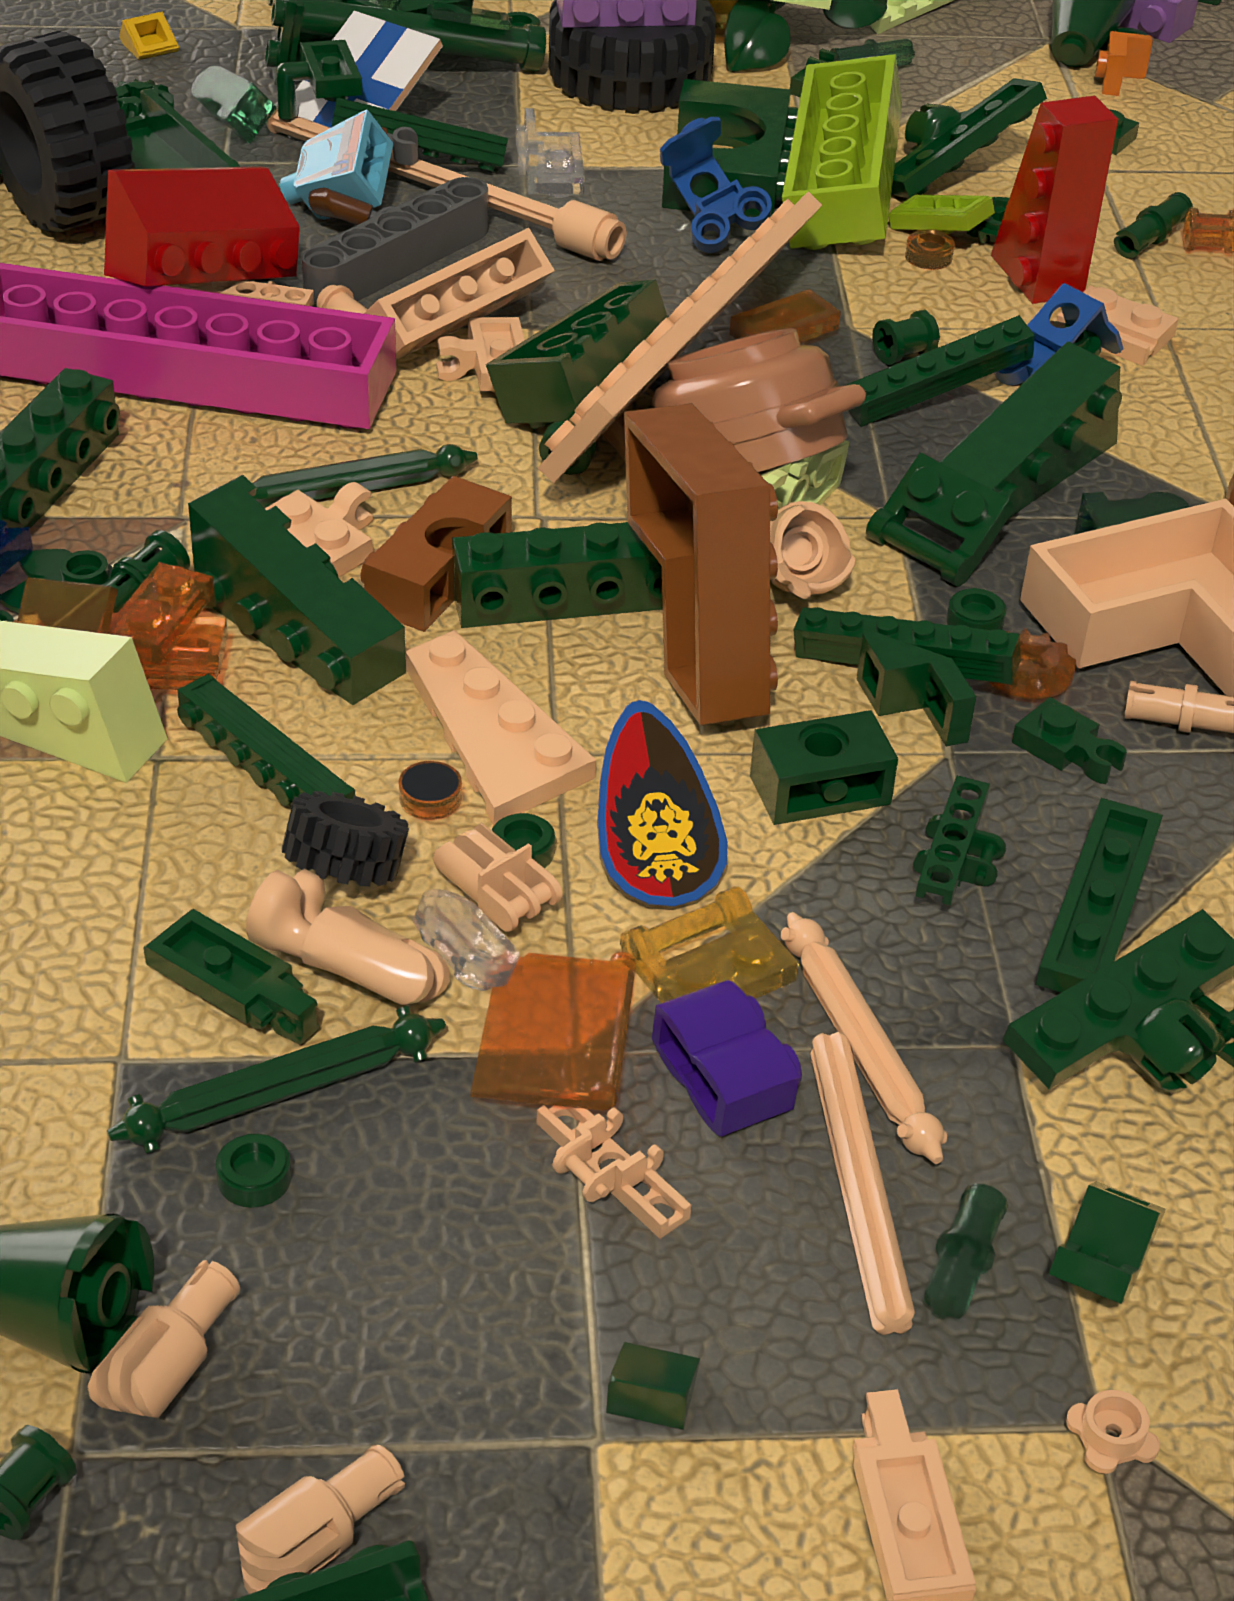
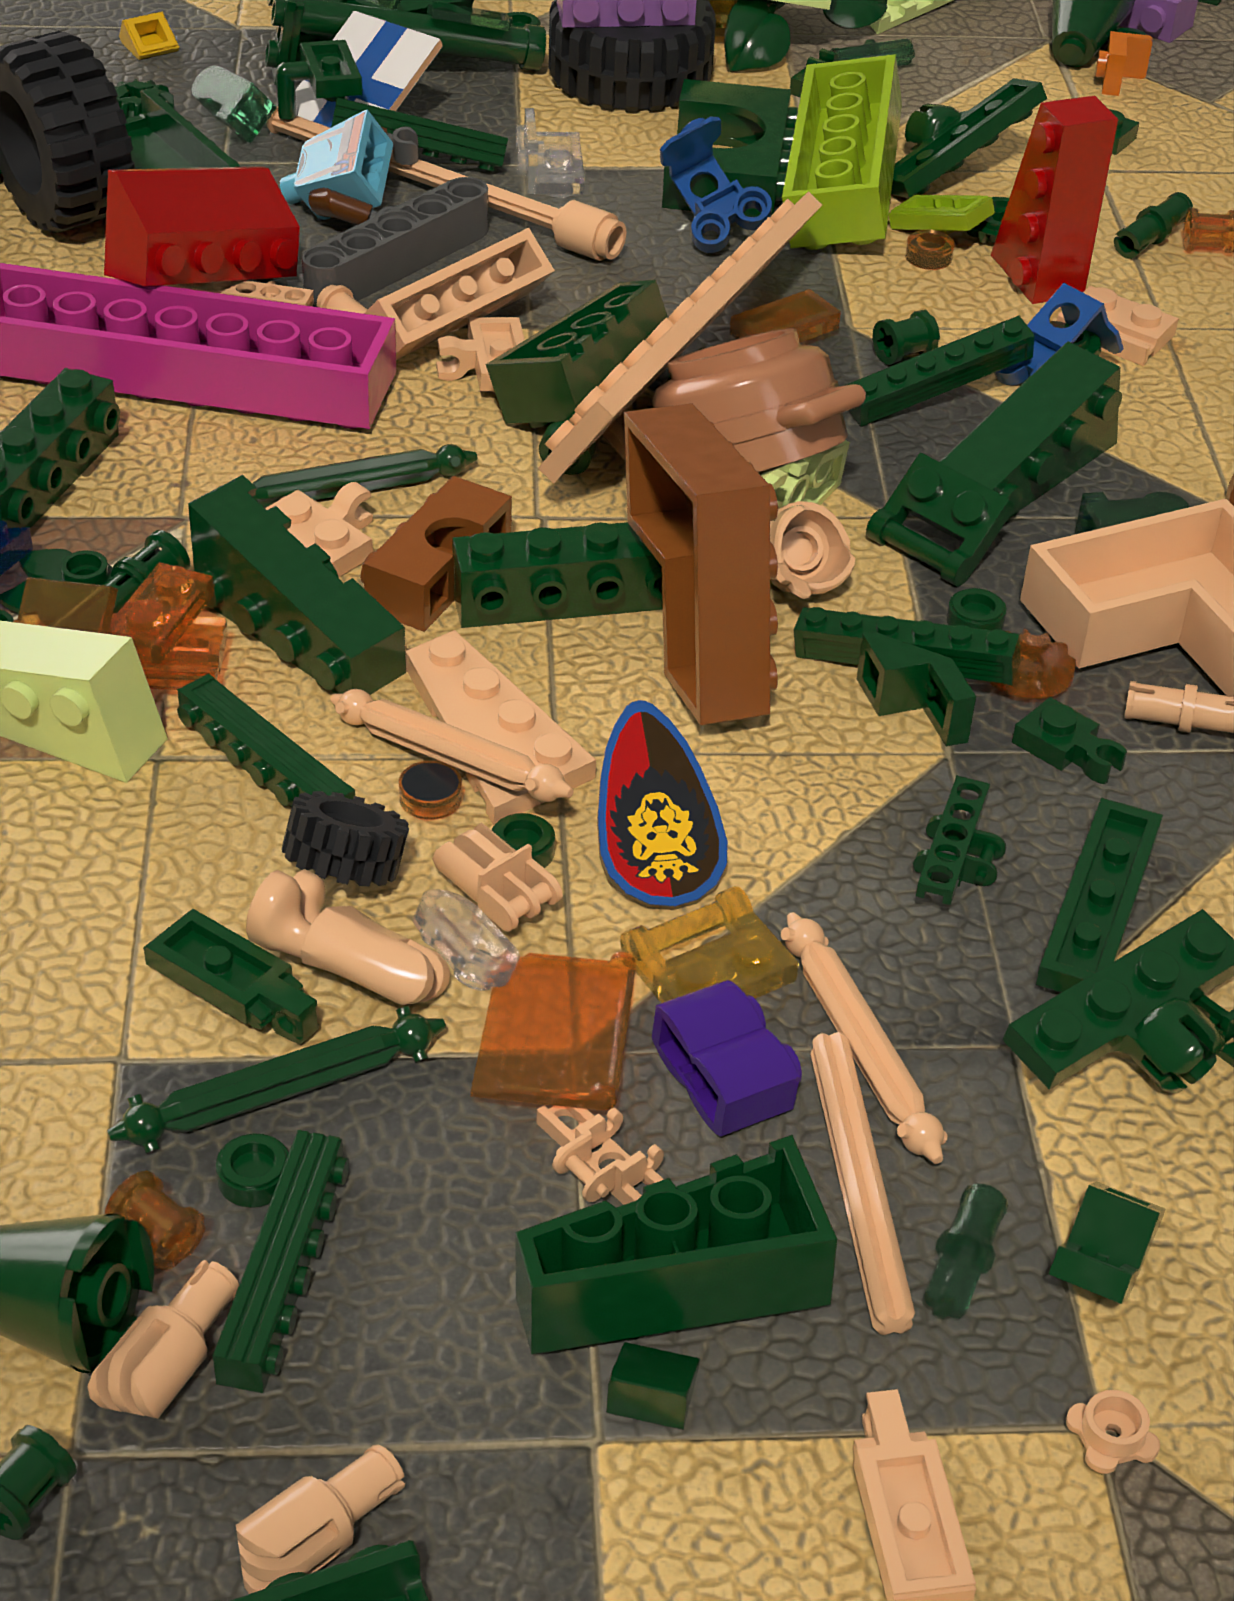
(170, 1227): none -> clear orange bush
(279, 1263): none -> dark green piece
(452, 745): none -> light nougat wheel
(679, 1256): none -> dark green wedge
(823, 767): dark green brick -> none

